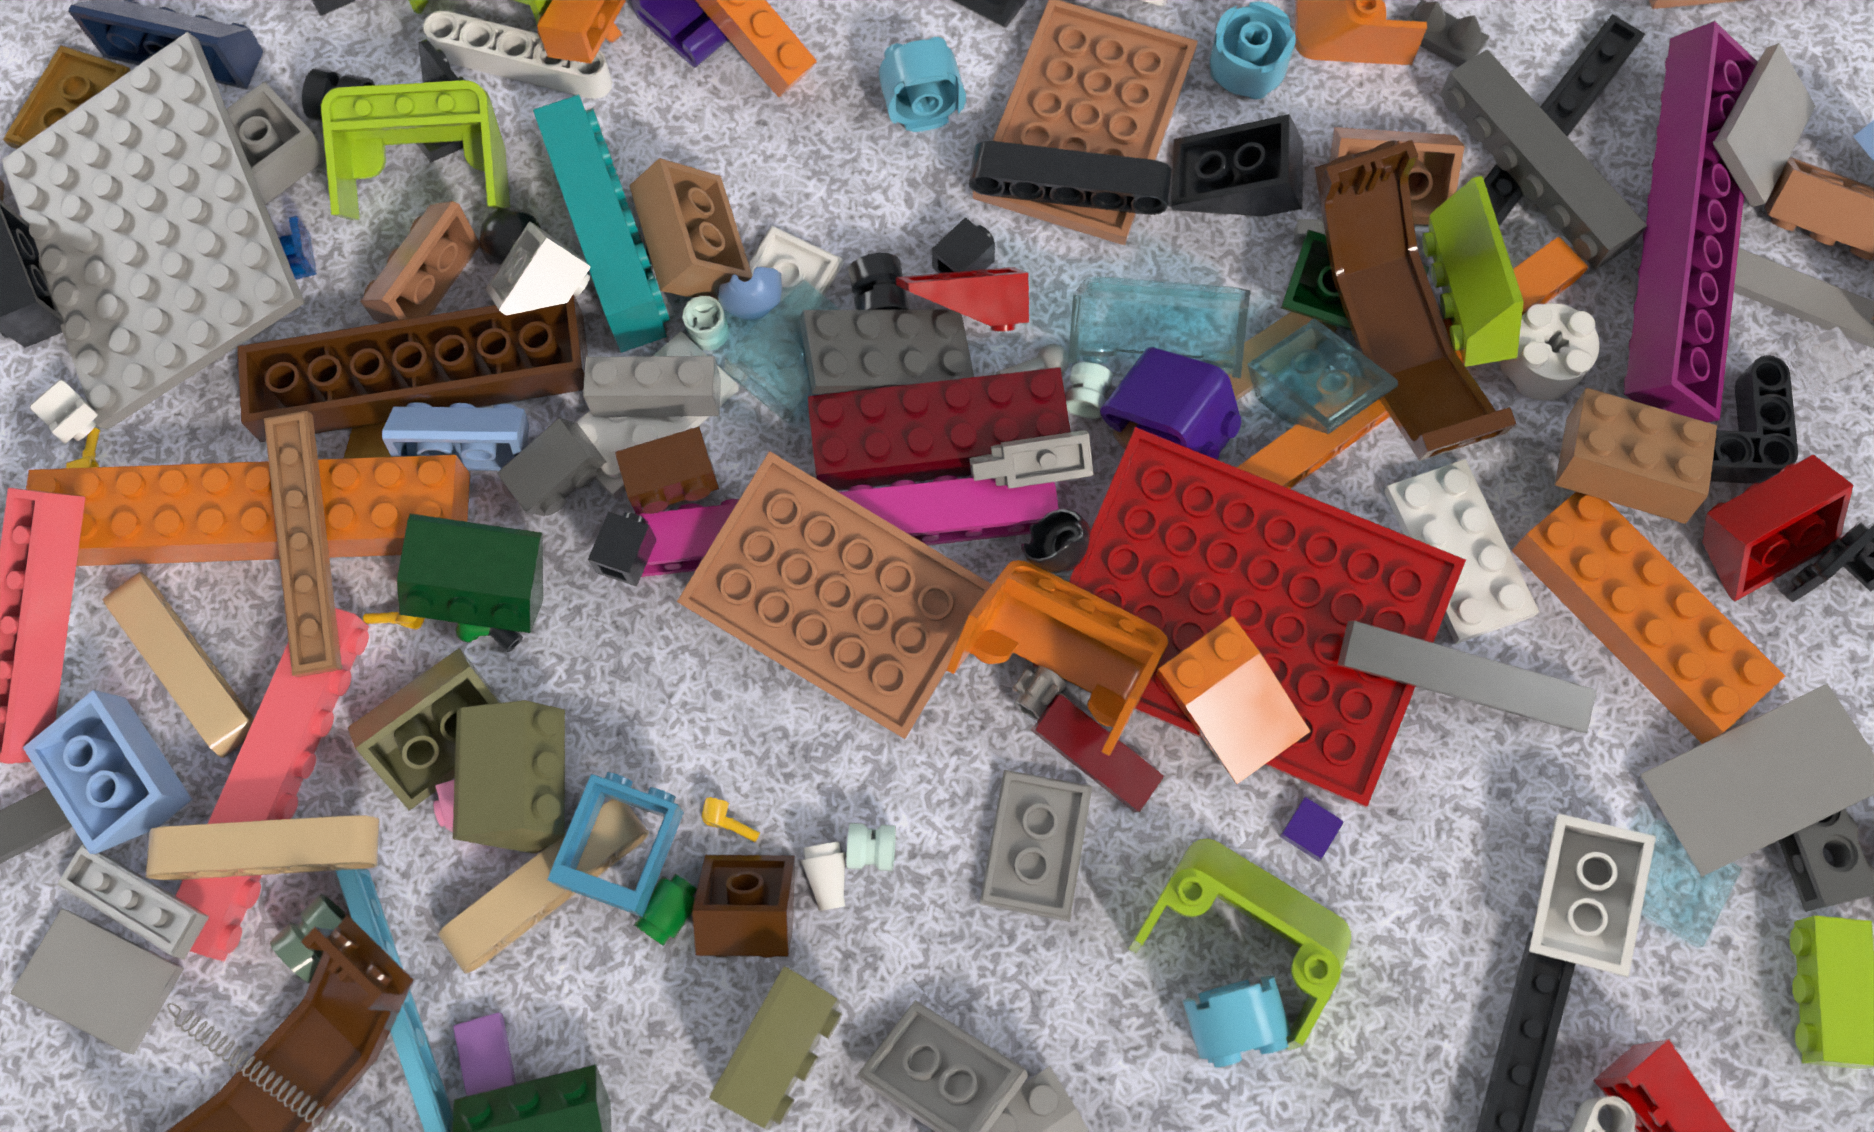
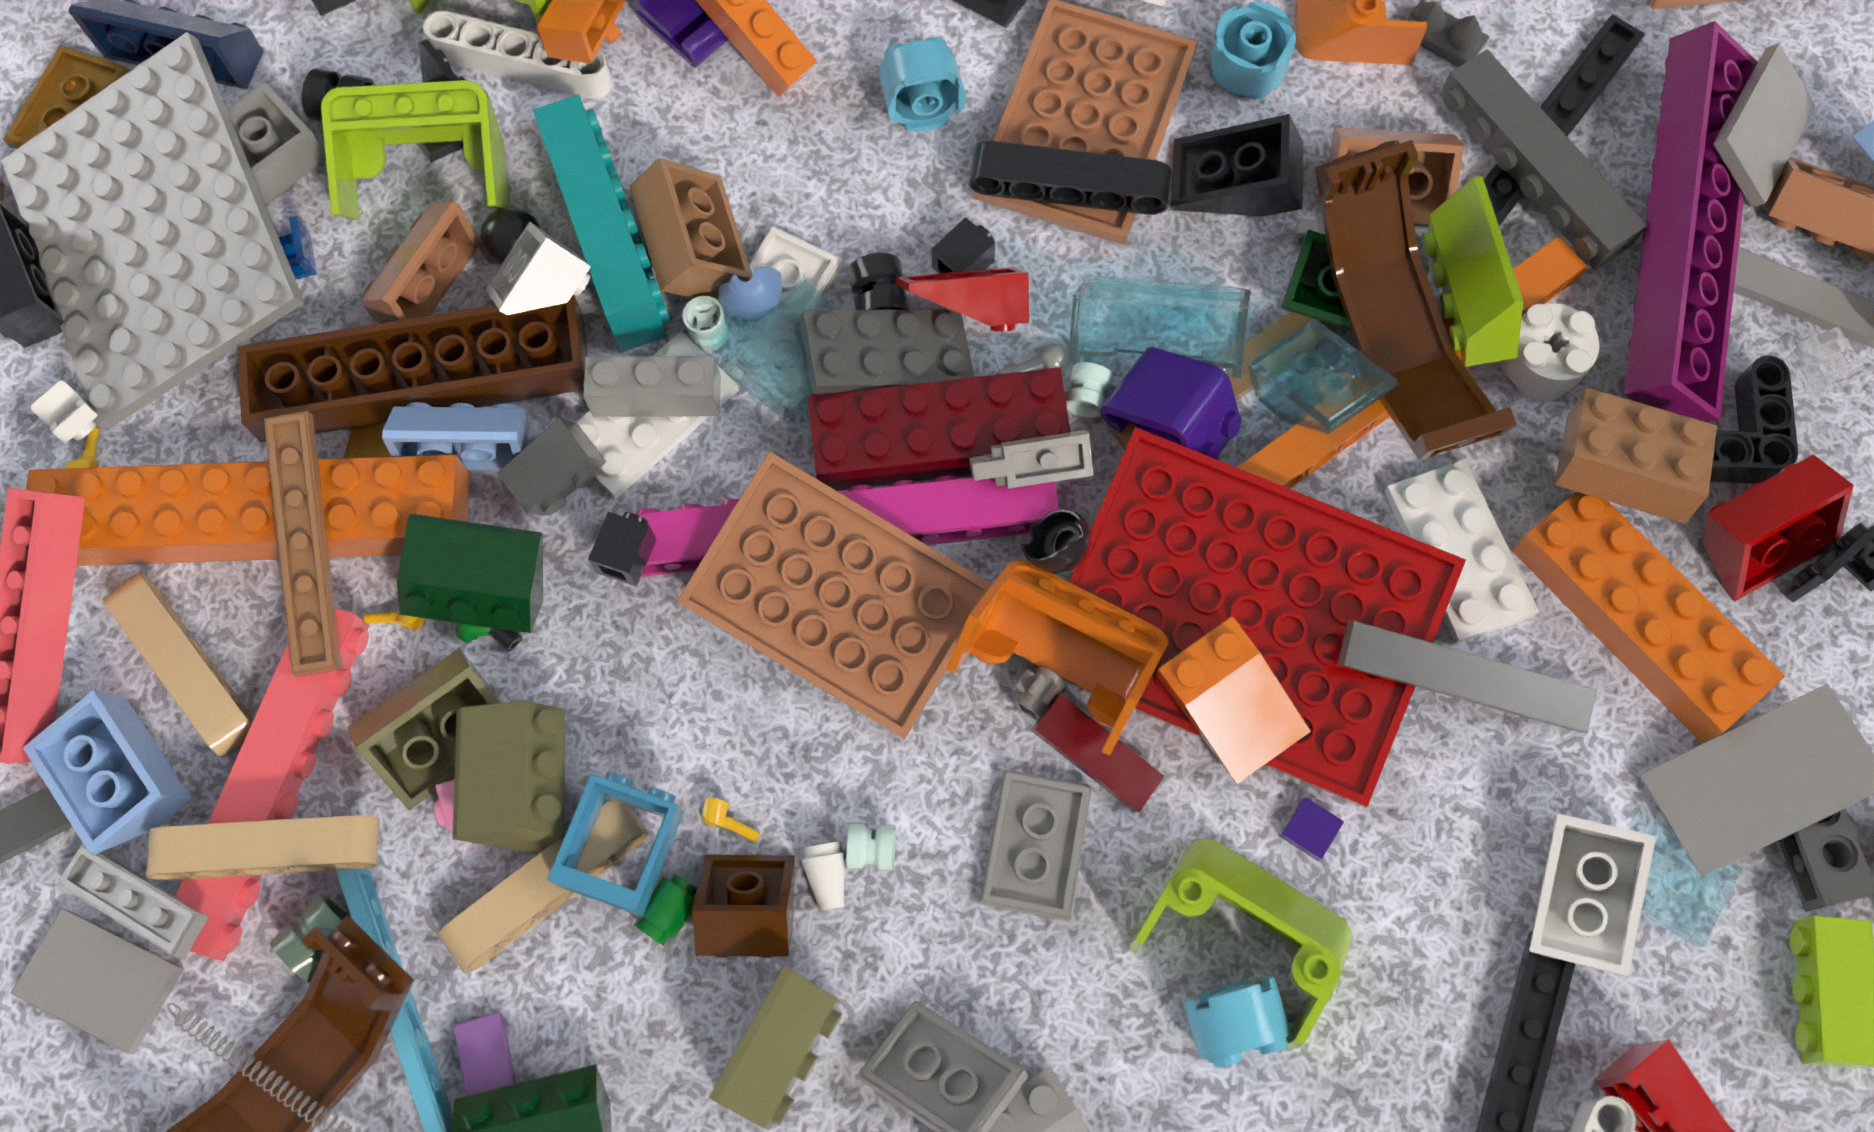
(667, 471): reddish brown slope -> none

